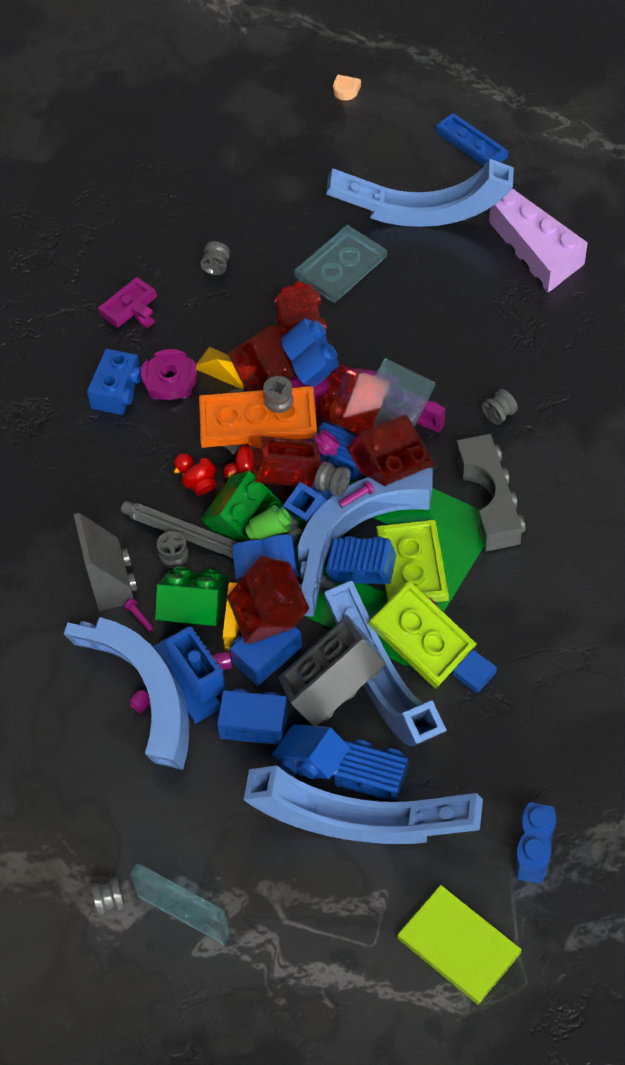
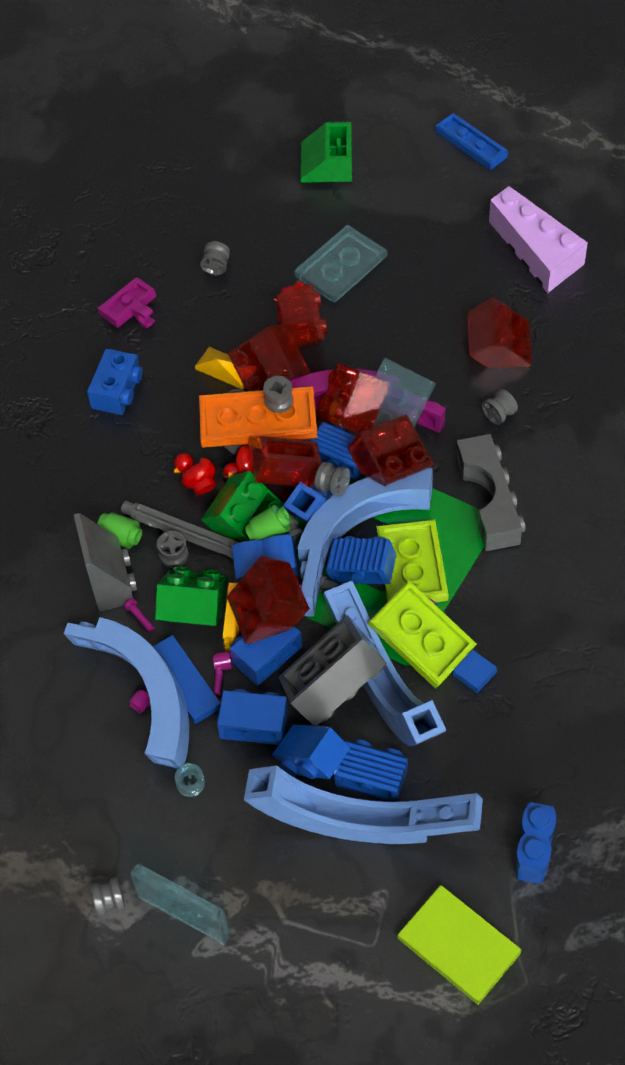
(124, 528): none -> bright green brick
(174, 387): magenta plate -> none
(189, 769): none -> clear light blue bush
(195, 664): blue brick -> none
(310, 352): blue brick -> none
(326, 443): magenta plate -> none
(327, 154): none -> green slope
(346, 87): light nougat tile -> none
(368, 488): magenta piece -> none
(425, 208): medium blue arch -> none
(499, 336): none -> clear red slope

